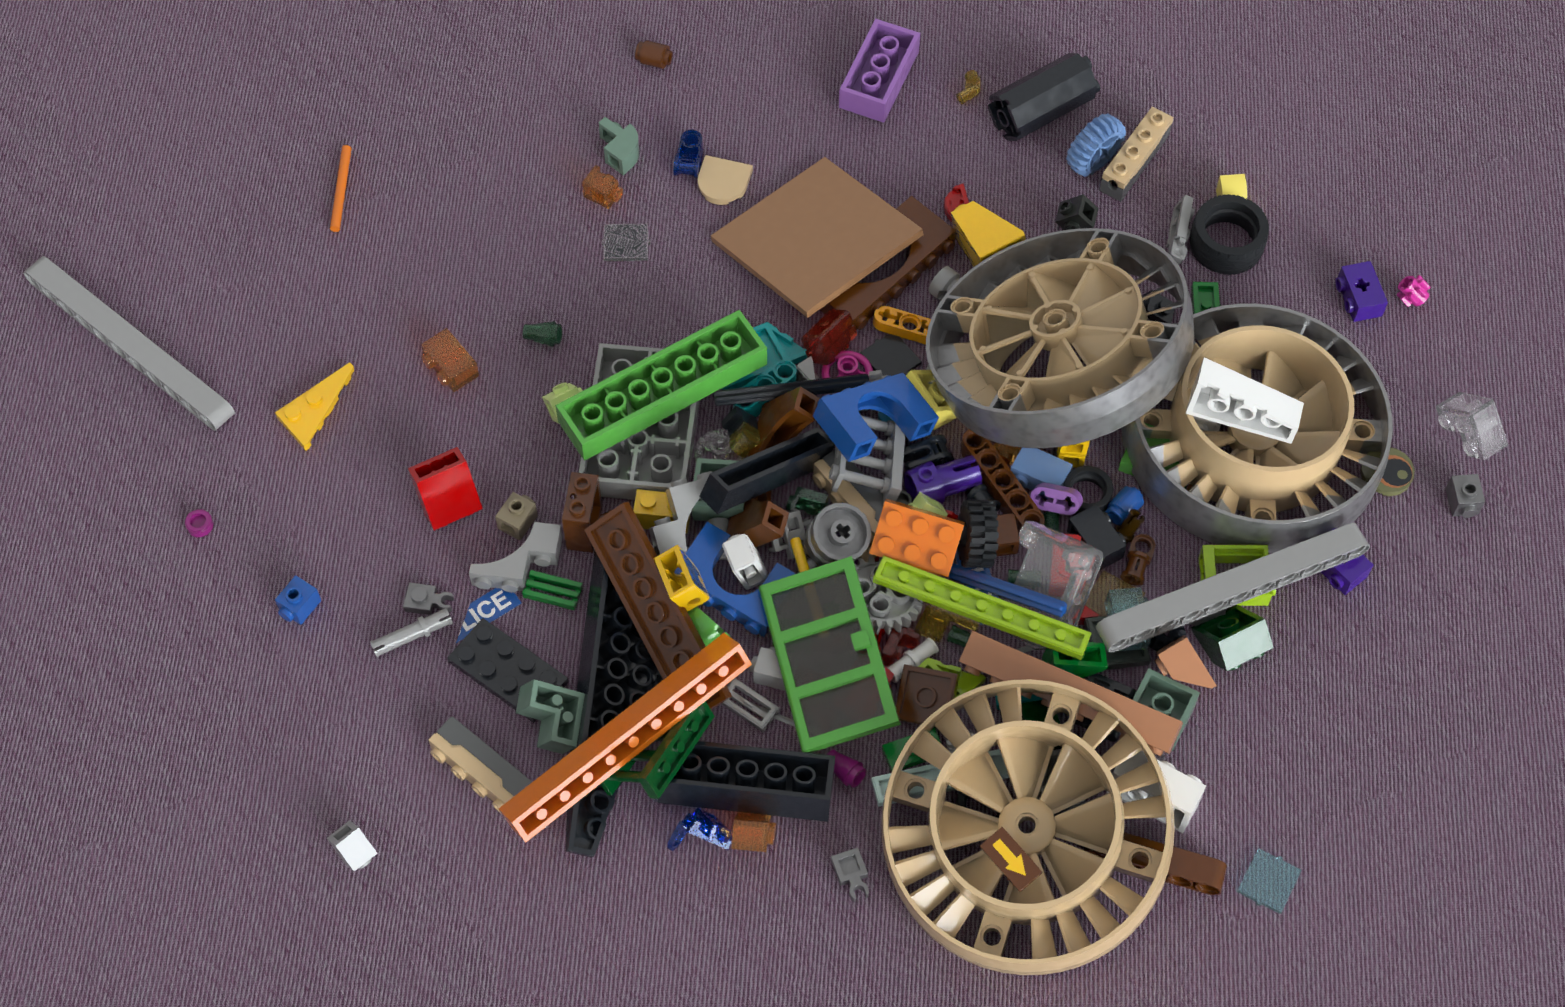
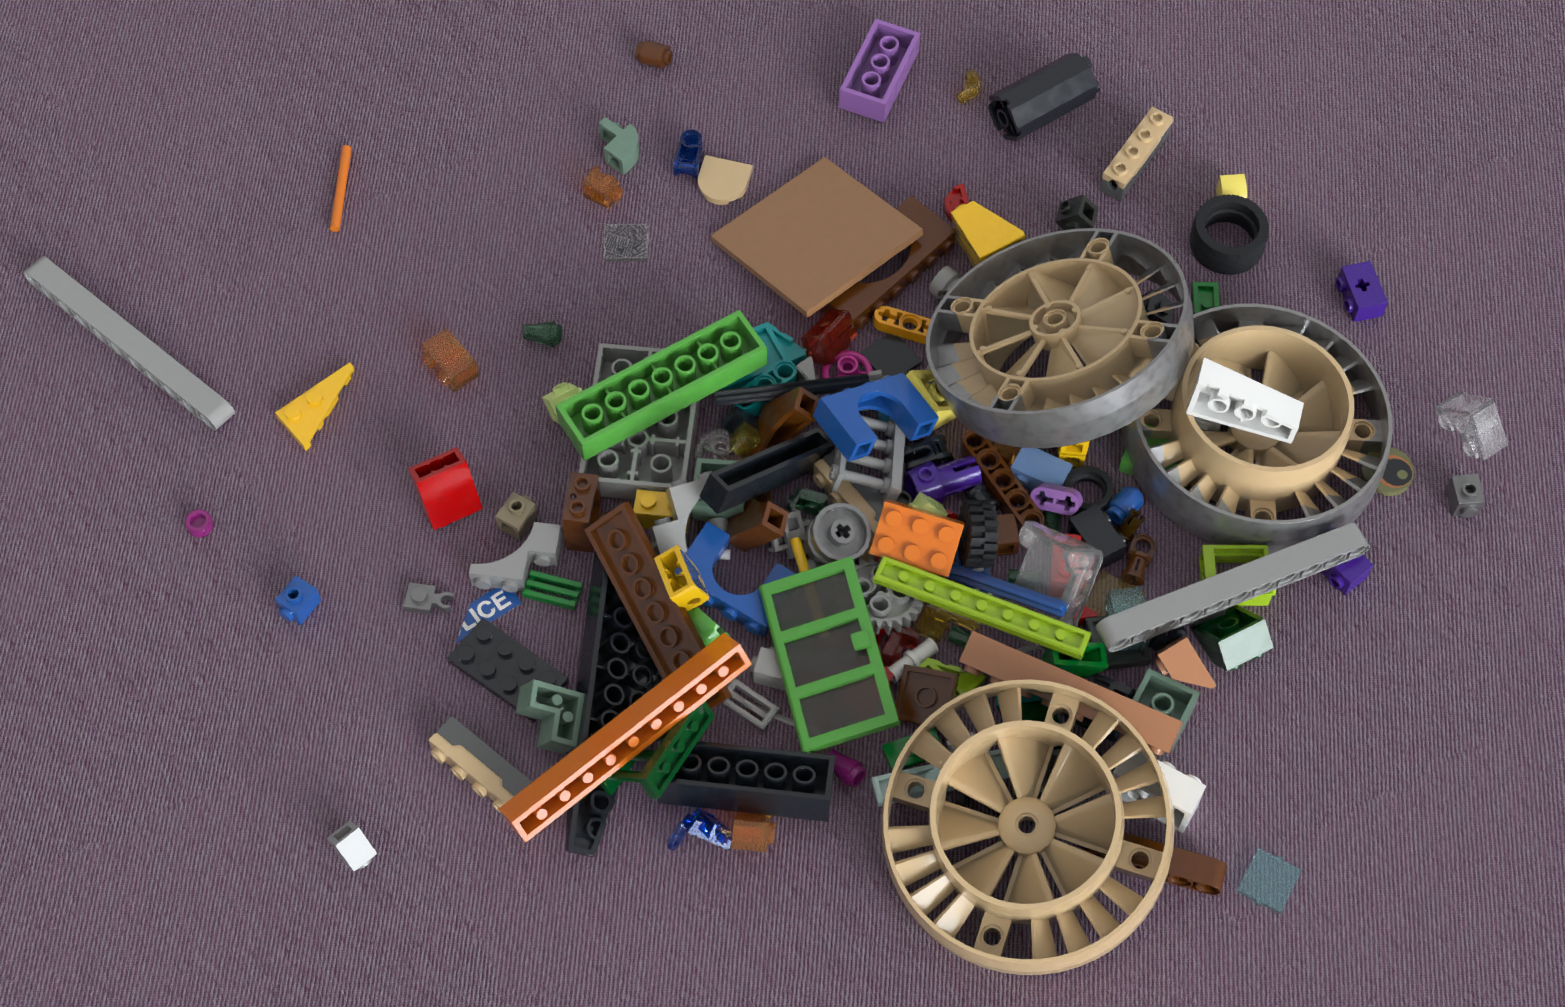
(411, 632): light grey pin -> none
(745, 561): white brick -> none
(850, 870): flat silver plate -> none
(1011, 859): reddish brown tile -> none
(1096, 144): medium blue gear -> none
(1179, 228): light grey hinge -> none
(1413, 290): dark pink gear -> none

